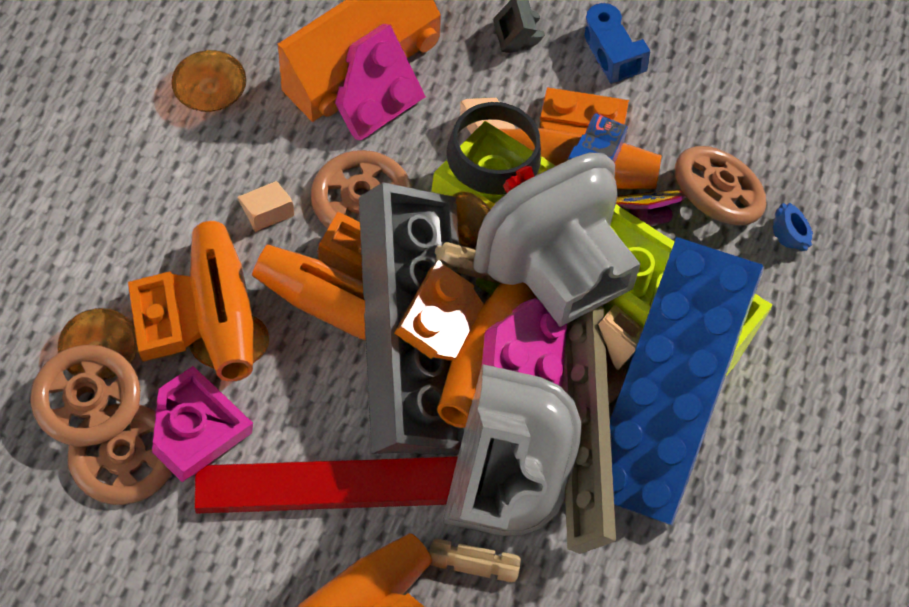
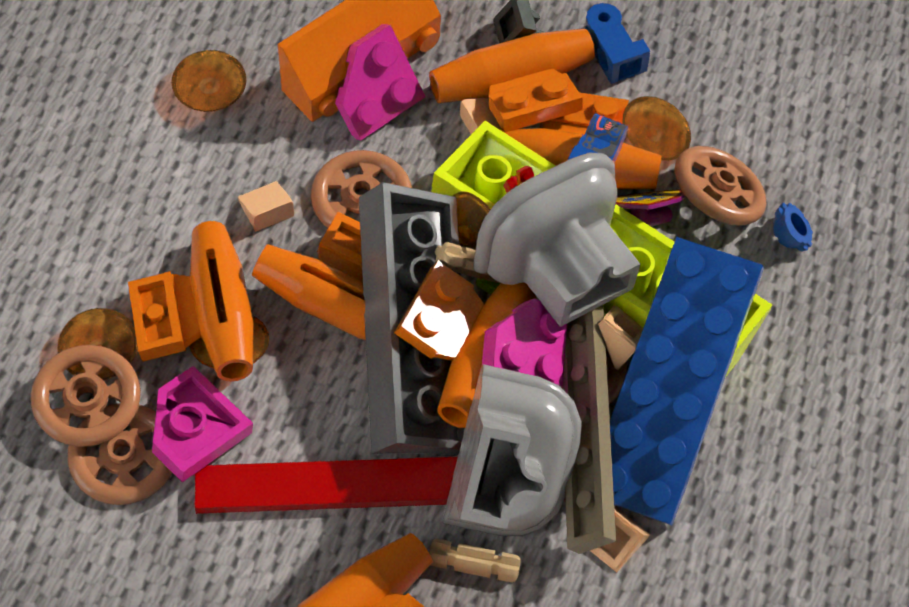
(481, 178): black tyre -> none
(519, 76): none -> orange plate
(628, 540): none -> light nougat slope
(657, 127): none -> clear orange piece

